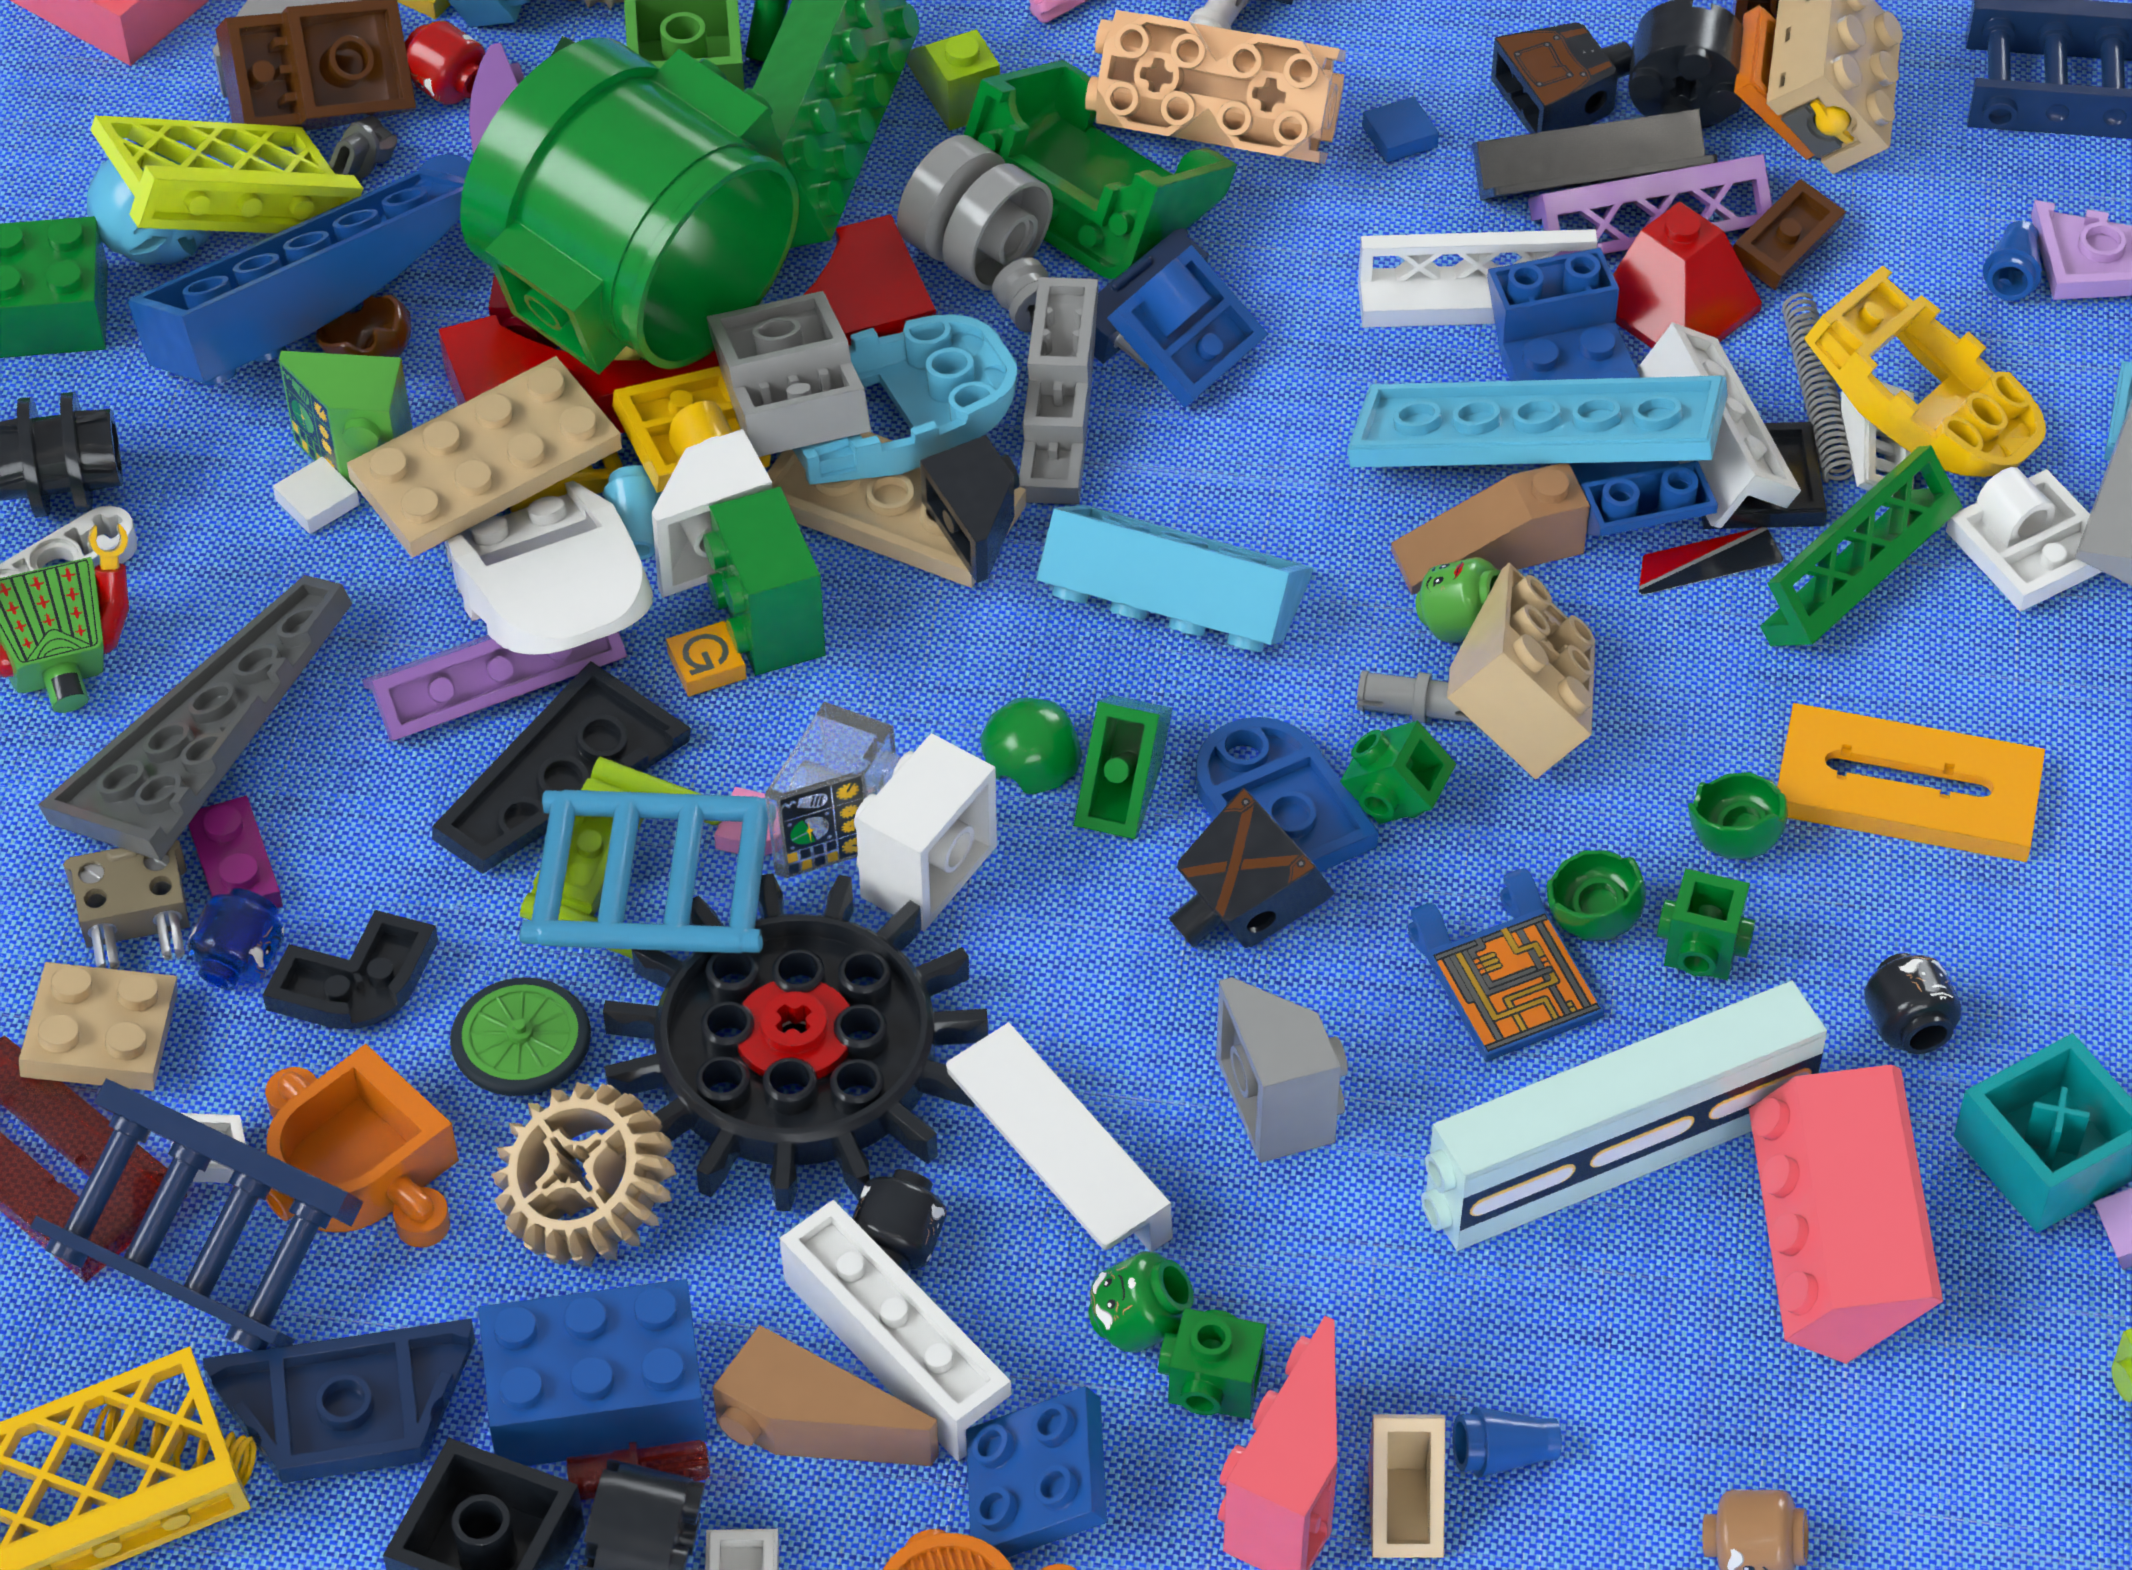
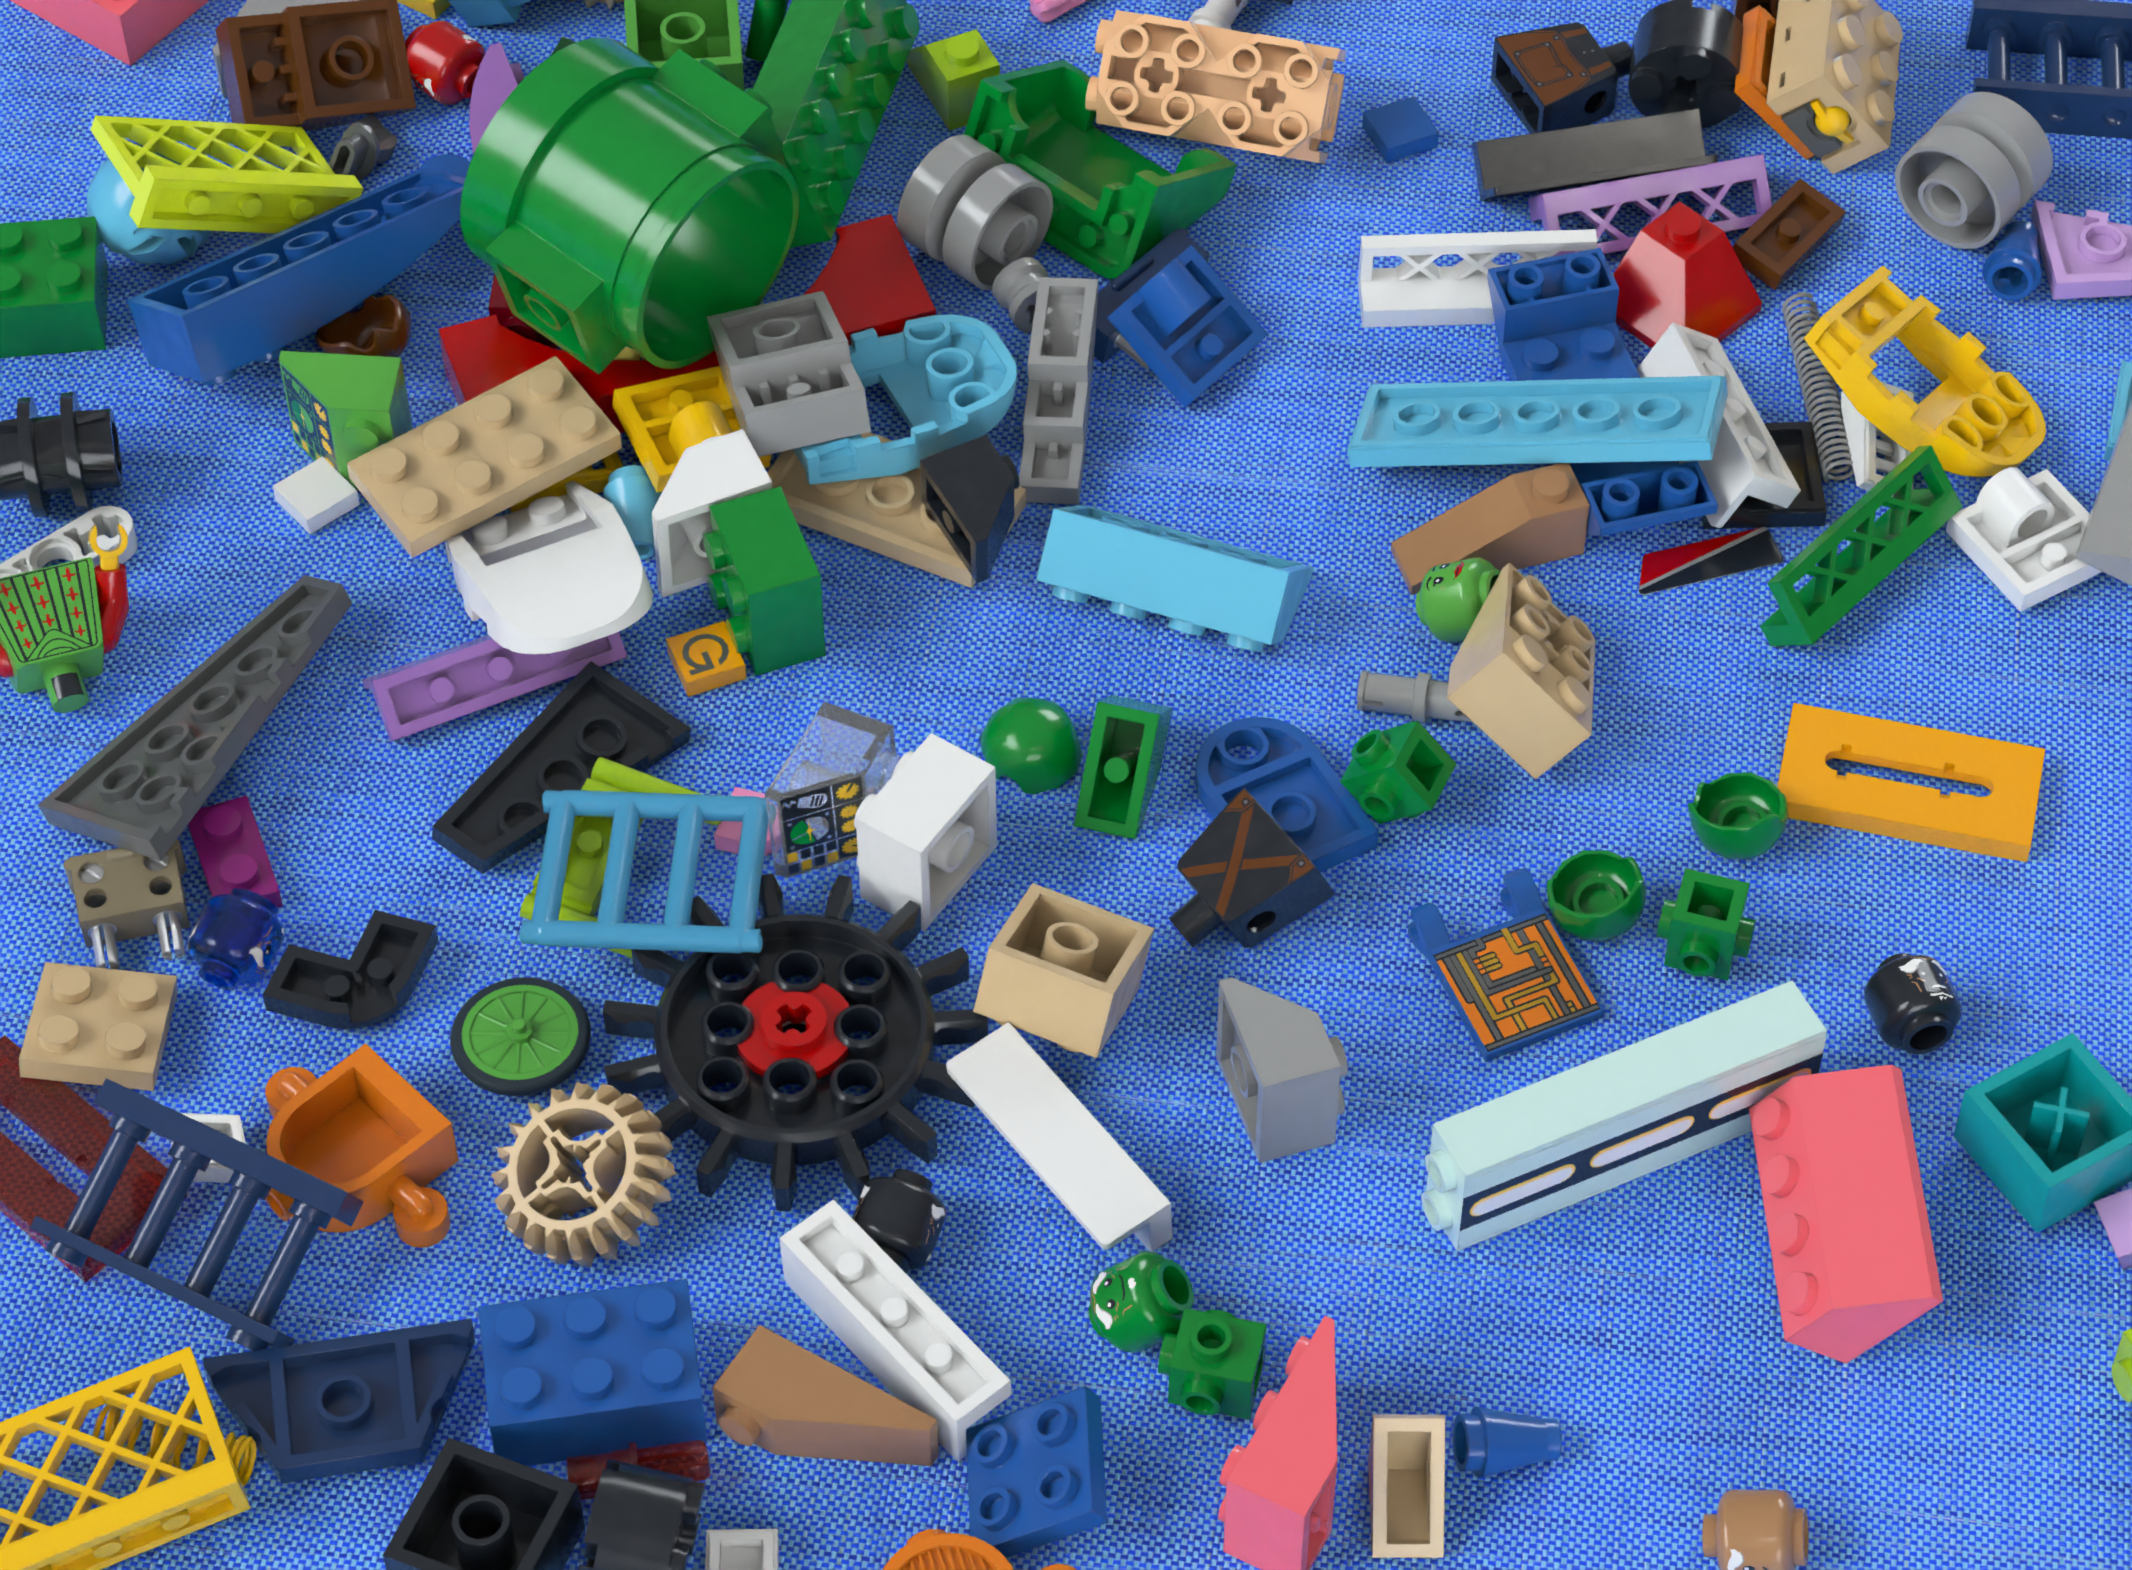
(1063, 970): none -> tan brick
(1974, 170): none -> light grey wheel

